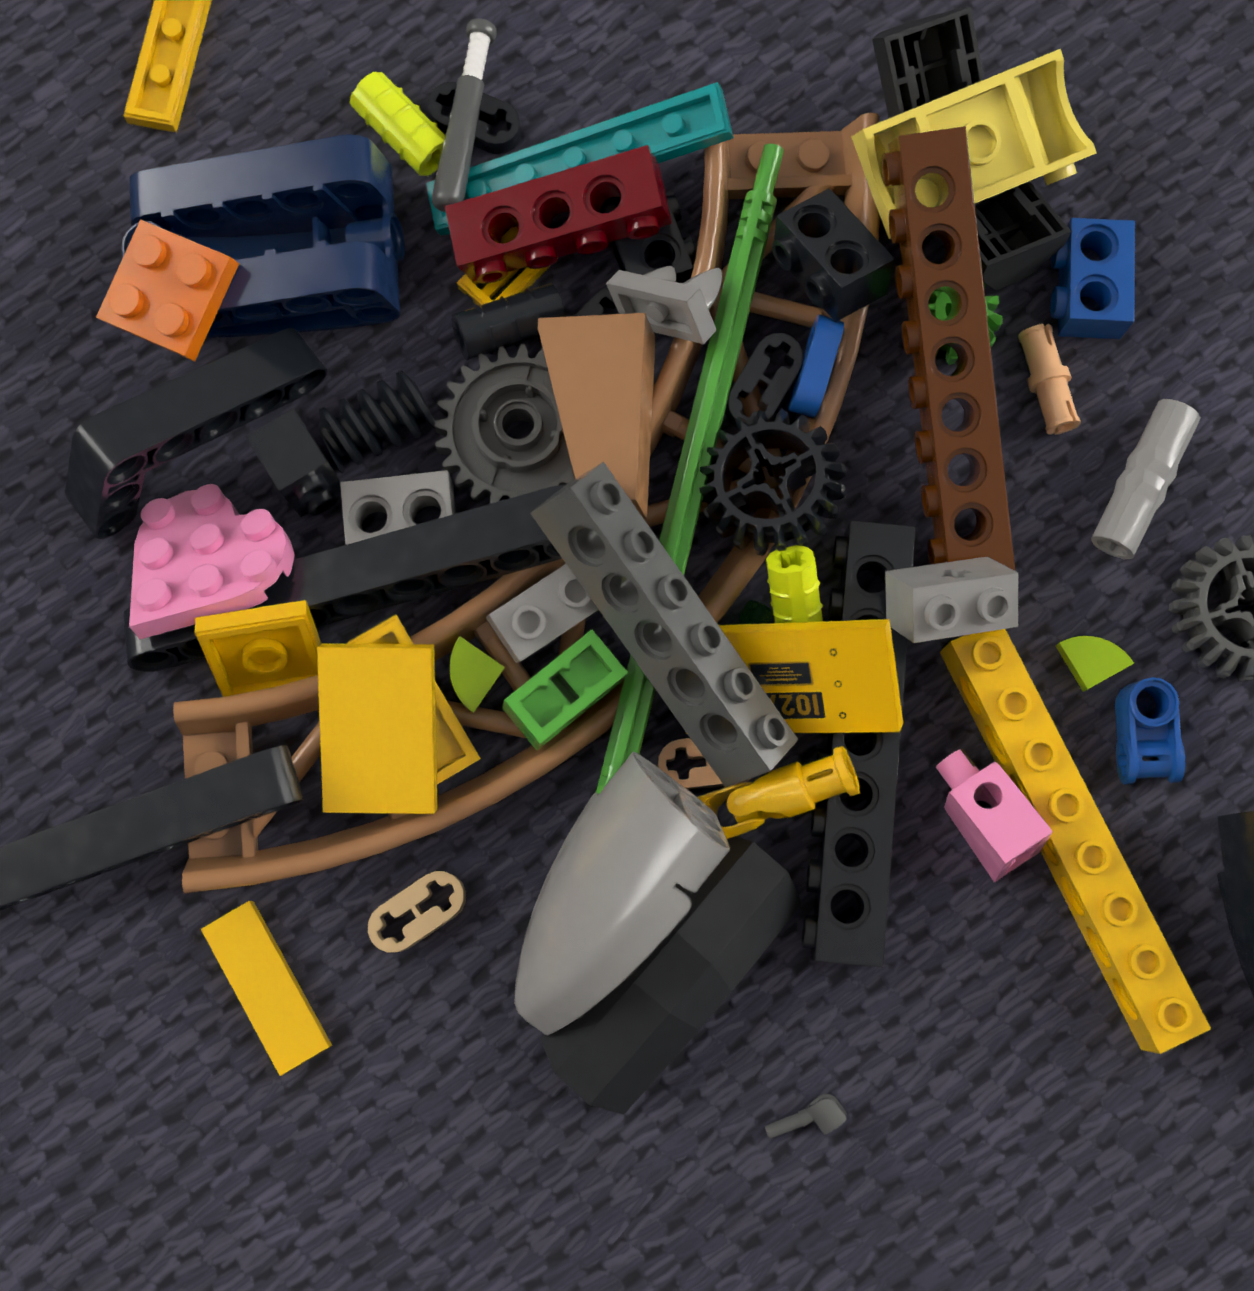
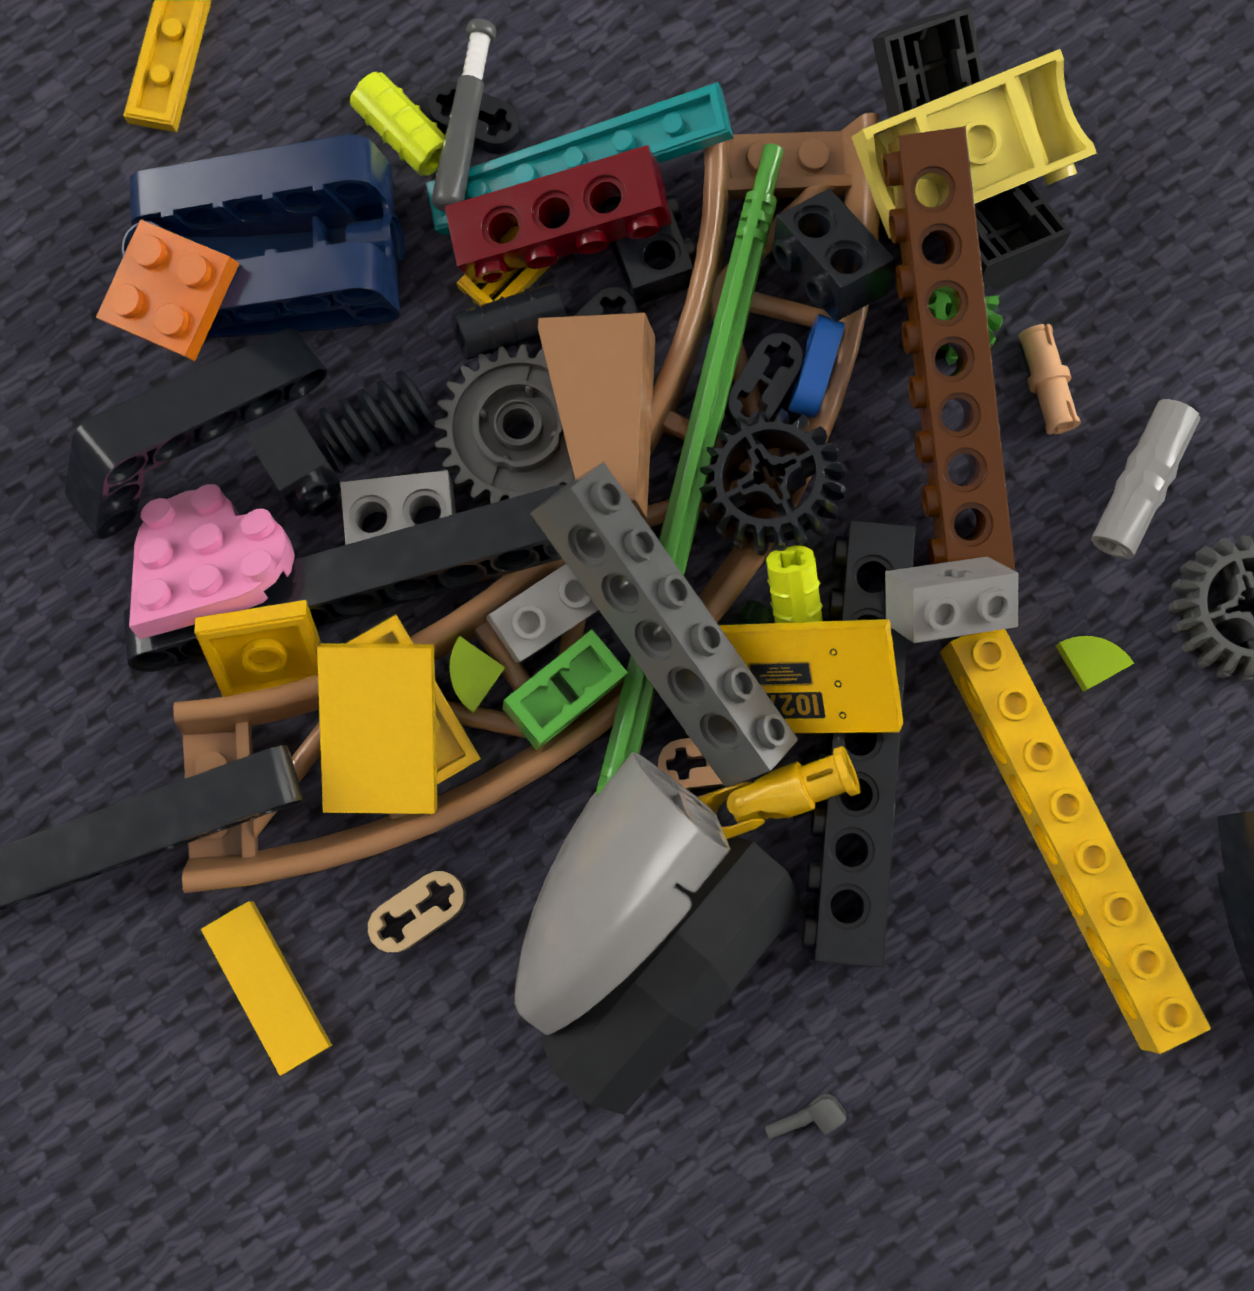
(670, 306): light grey tile -> none
(999, 835): bright pink torso -> none
(1106, 281): blue brick -> none
(1149, 736): blue piece -> none

